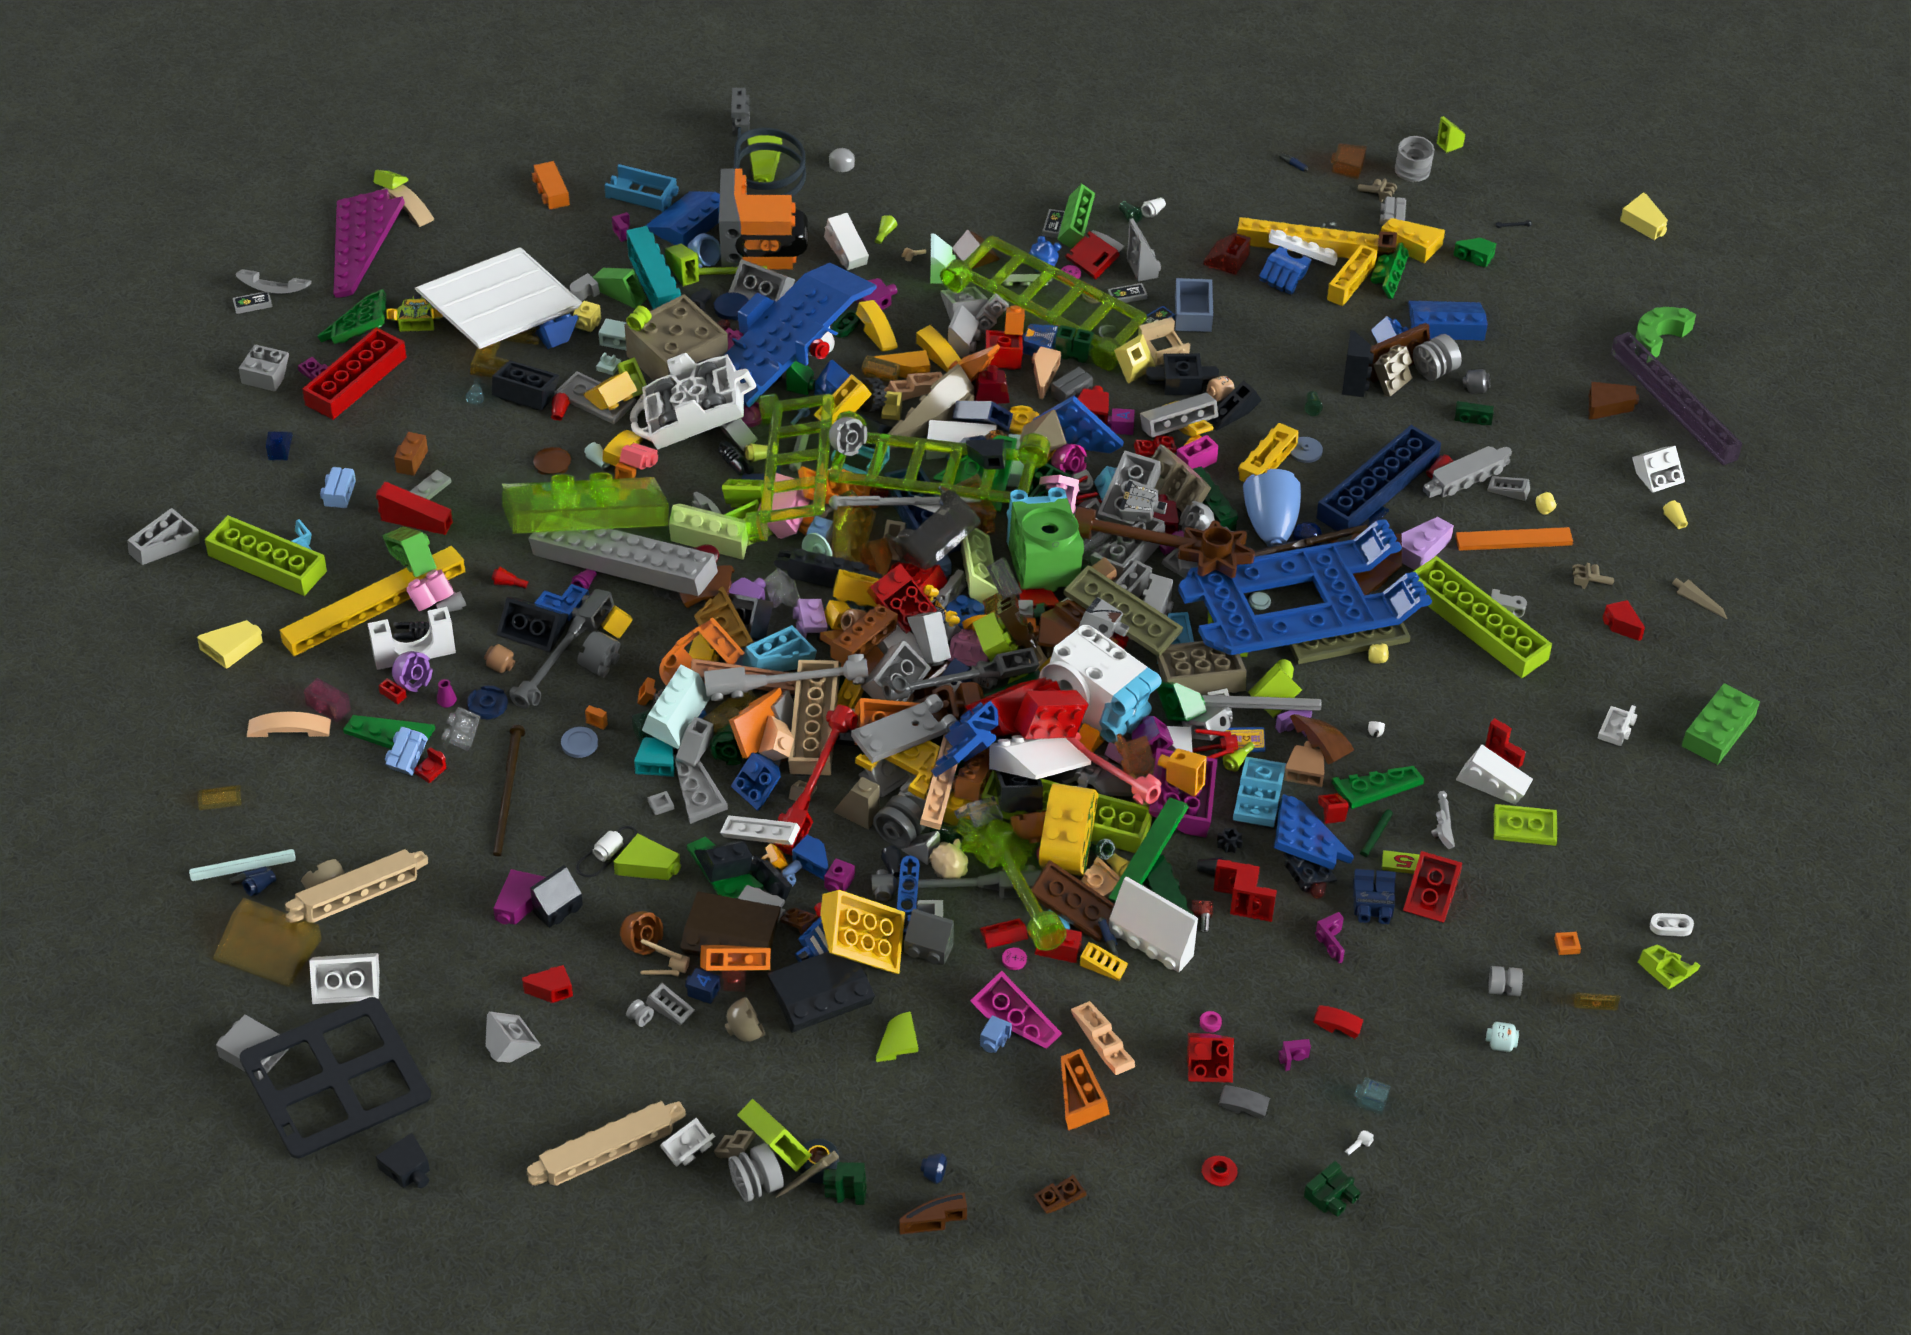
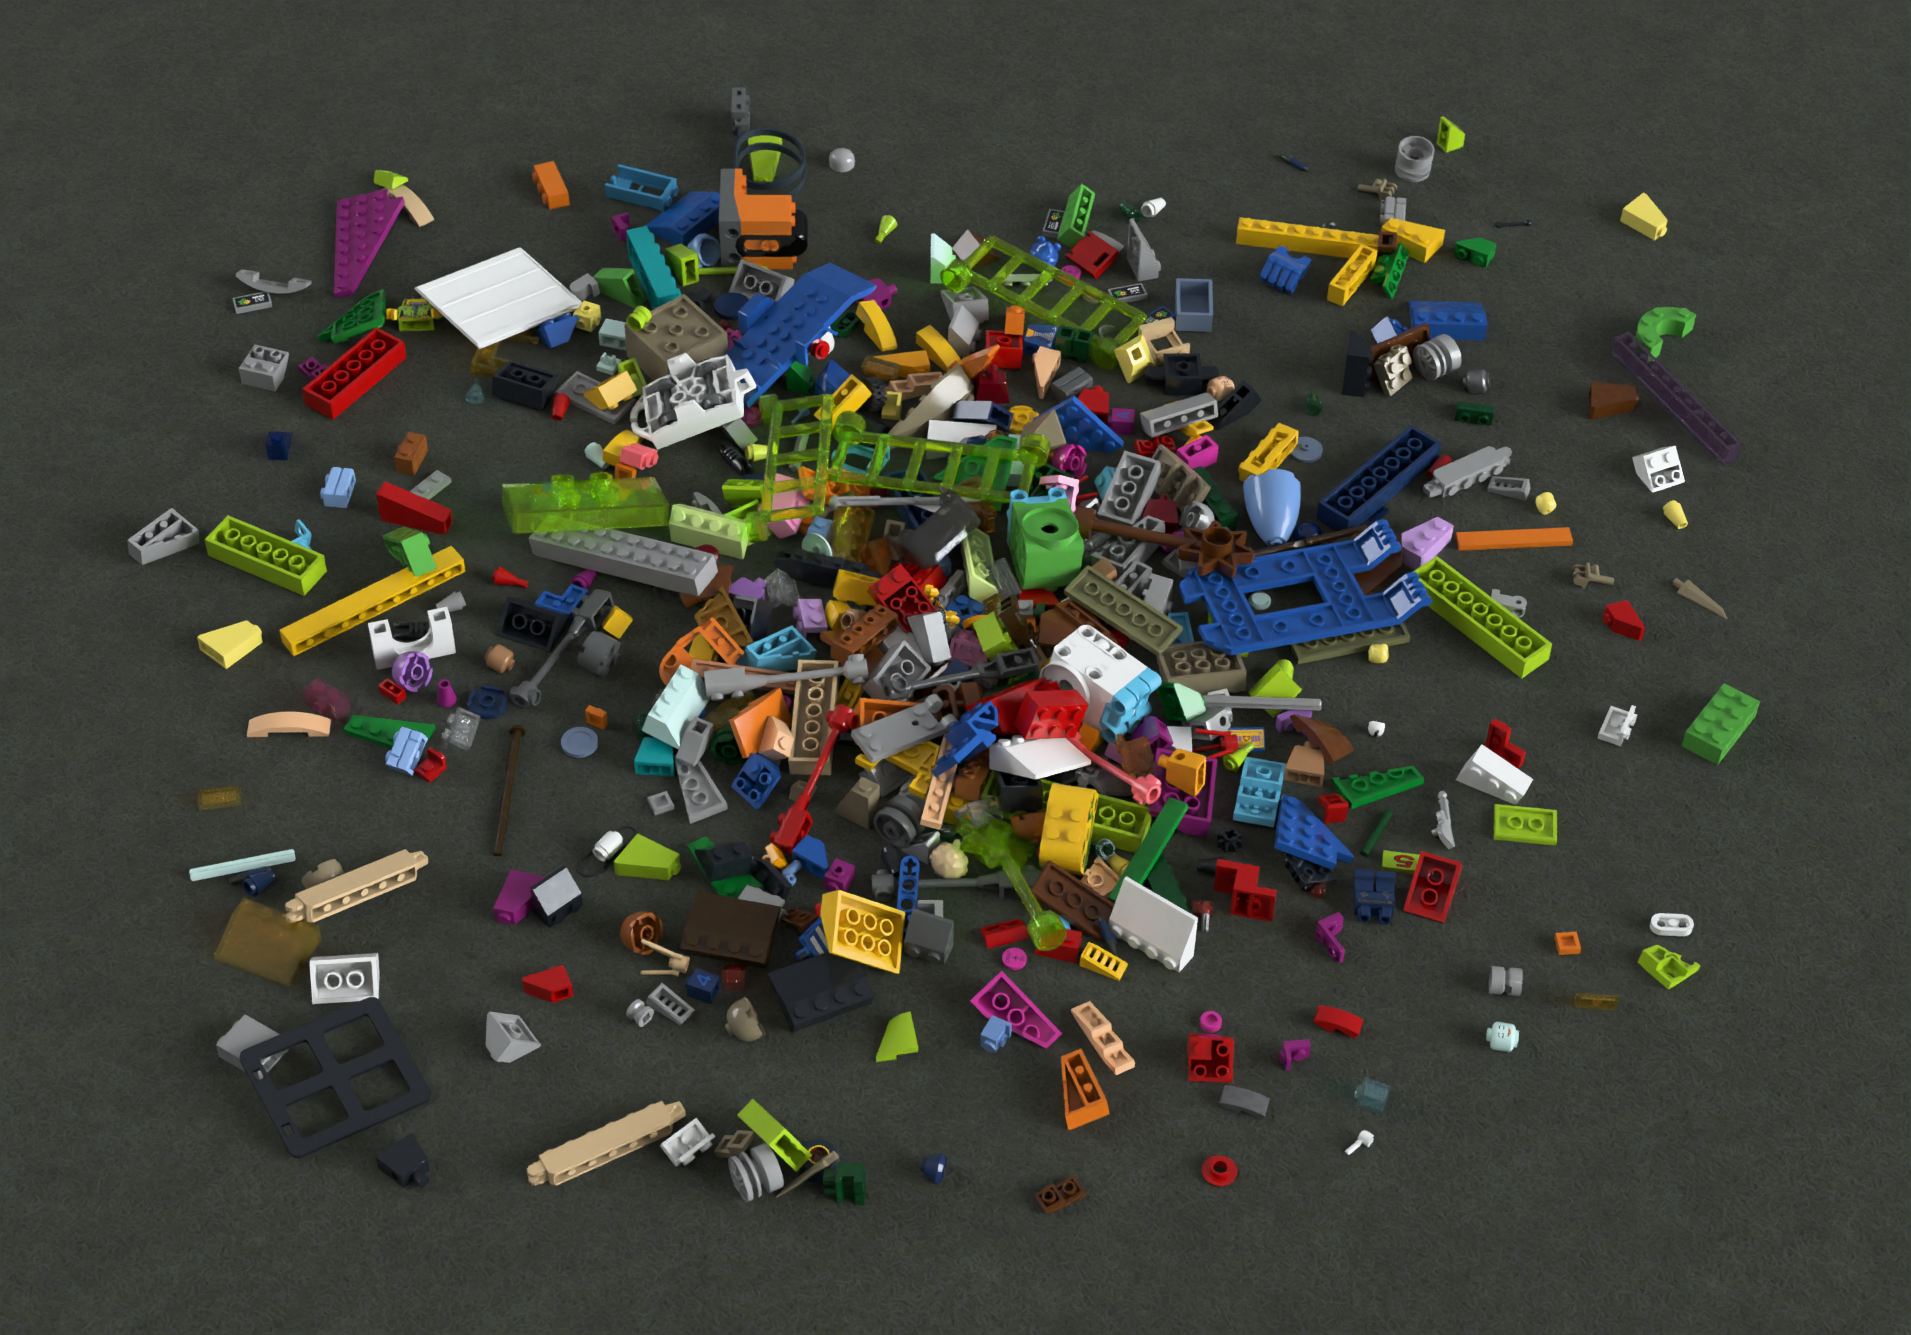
(429, 589): bright pink brick -> none
(552, 460): reddish brown dish -> none
(646, 691): orange plate -> none
(734, 957): orange slope -> none
(760, 830): white plate -> none
(784, 708): light grey piece -> none
(845, 241): white wedge -> none
(847, 435): light grey cylinder -> none
(909, 253): tan hand -> none
(934, 1214): reddish brown slope -> none
(987, 453): black slope -> none
(990, 312): light grey slope -> none
(1086, 485): light grey piece -> none
(1104, 618): light grey torso -> none
(1140, 503): light grey torso -> none
(1229, 253): clear red slope -> none
(1297, 245): white plate -> none
(1329, 1188): dark green hips -> none
(1349, 160): clear orange torso -> none

